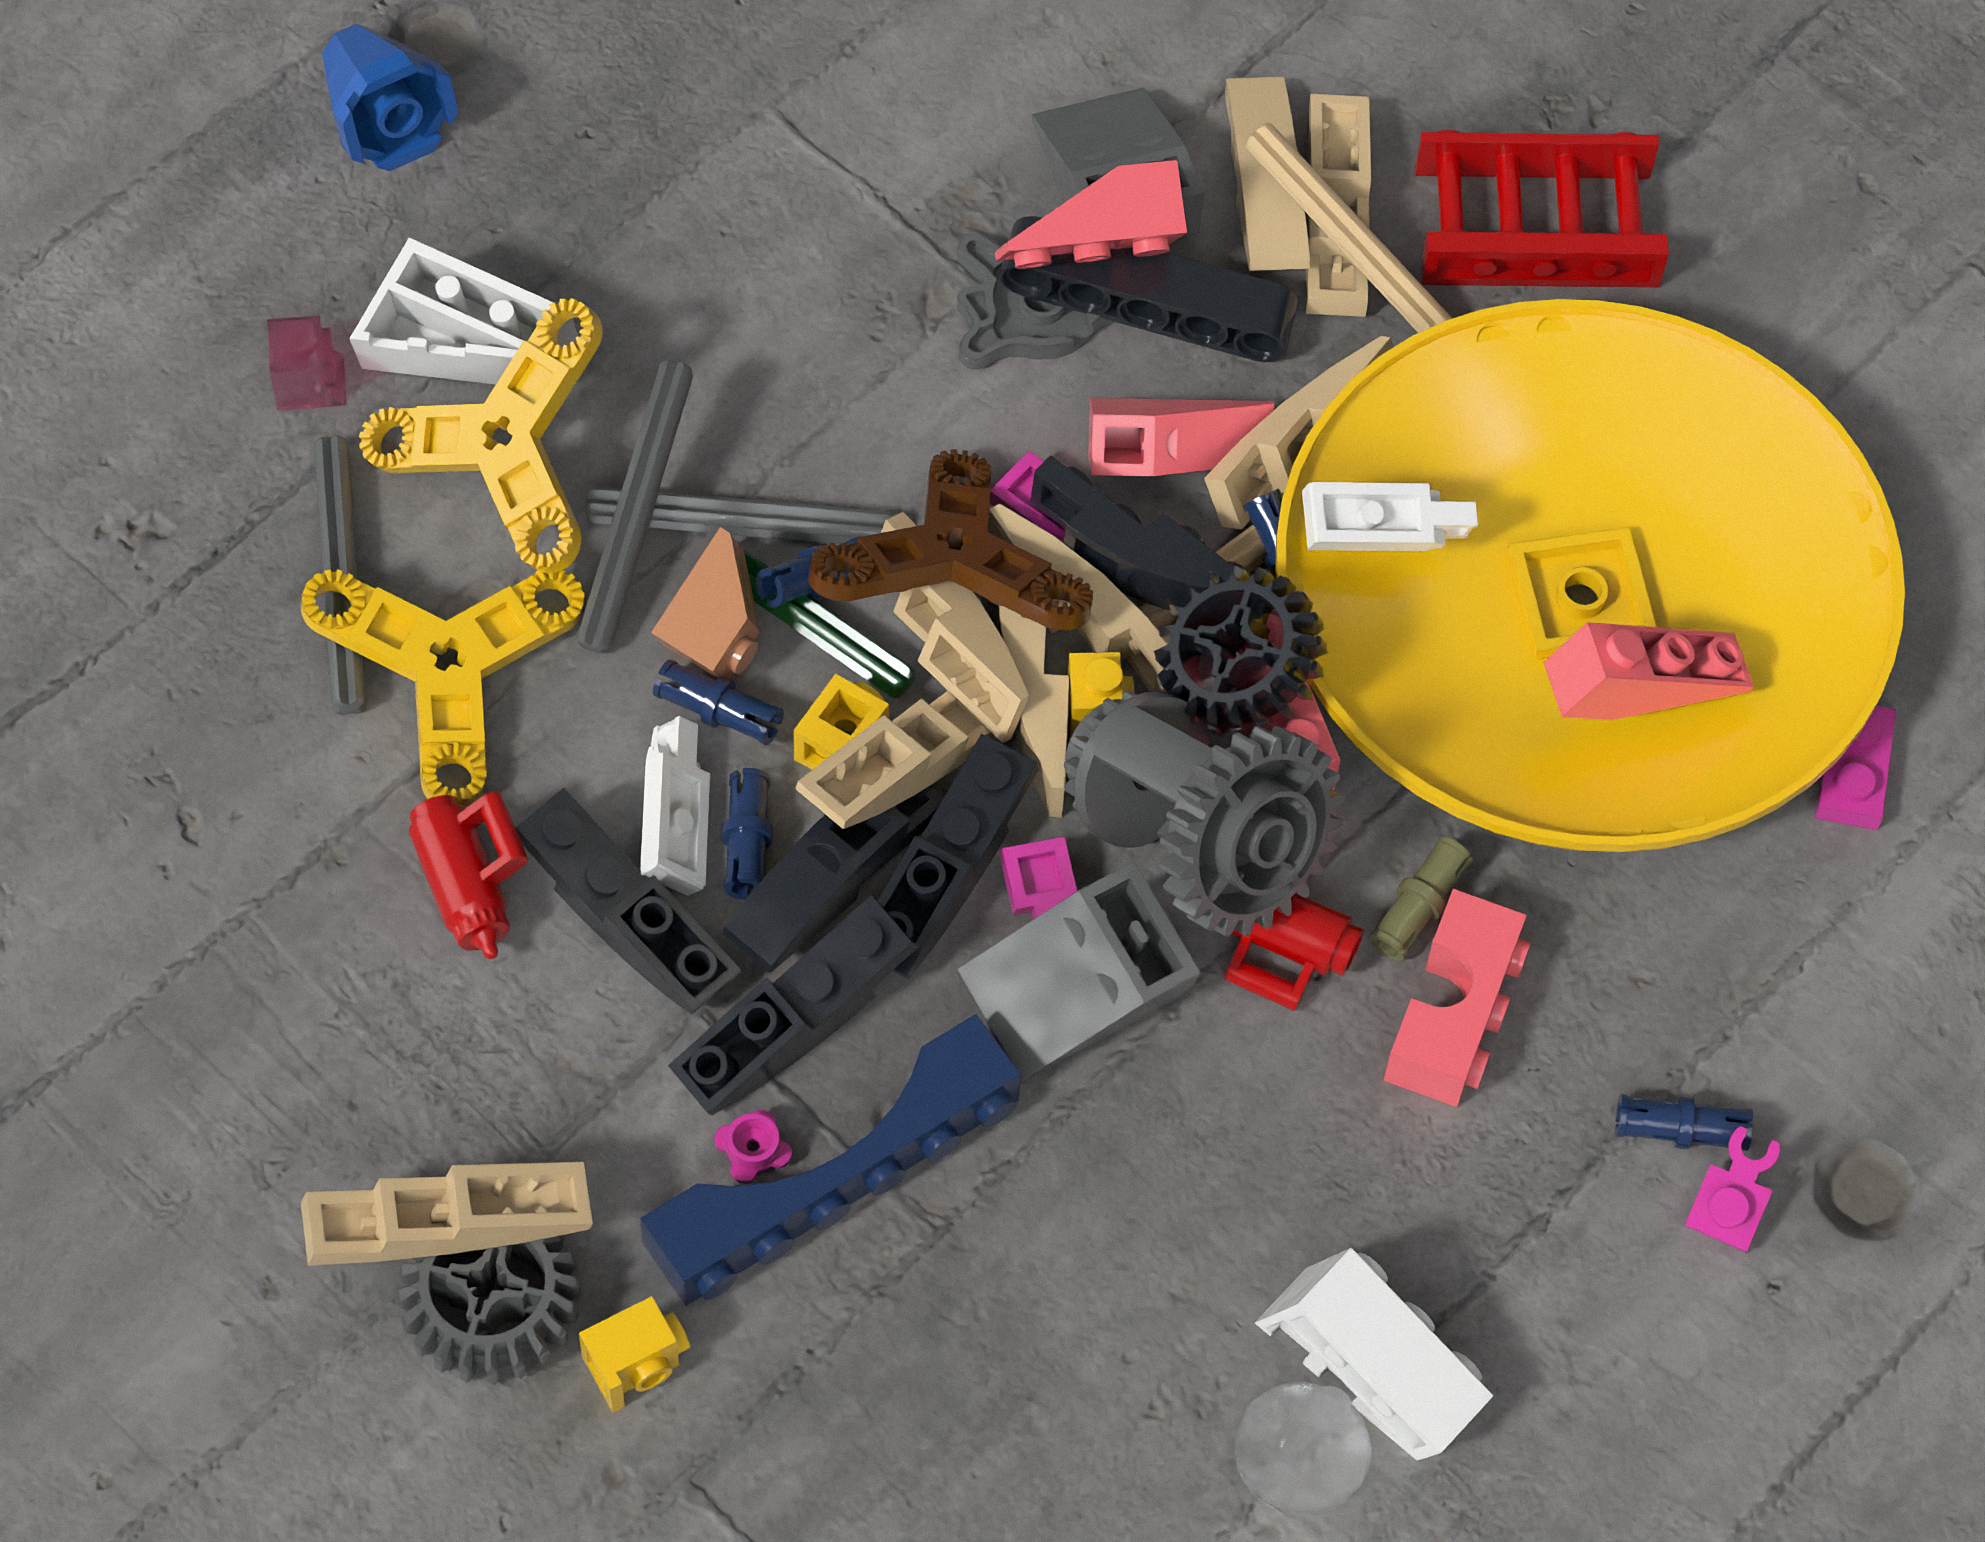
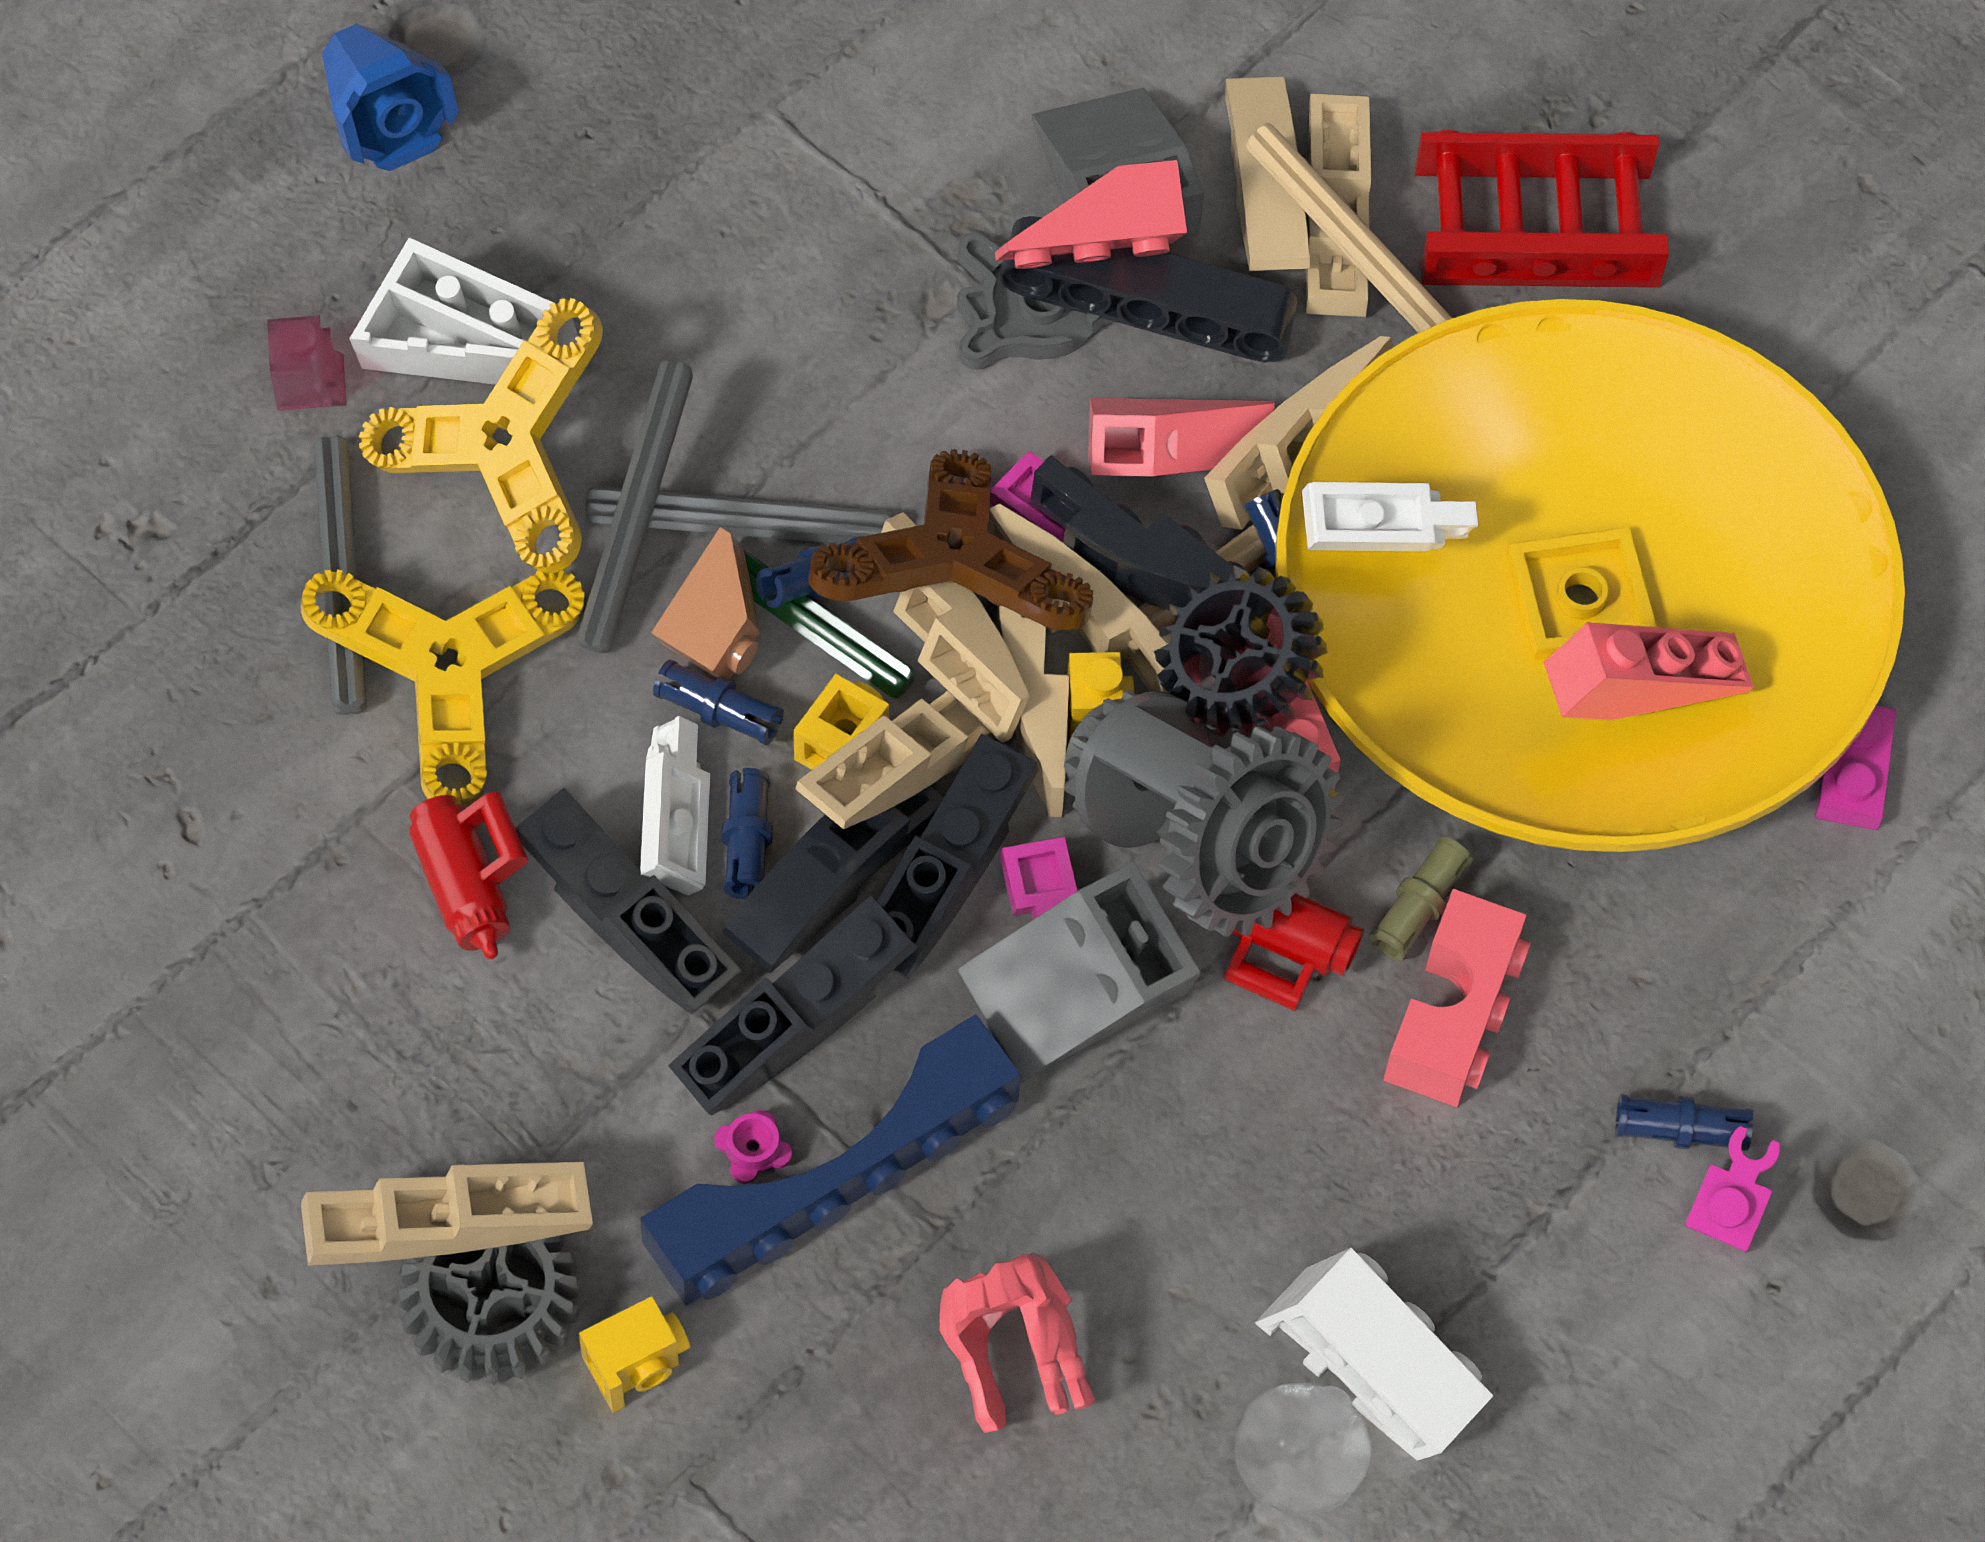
(975, 1306): none -> coral piece

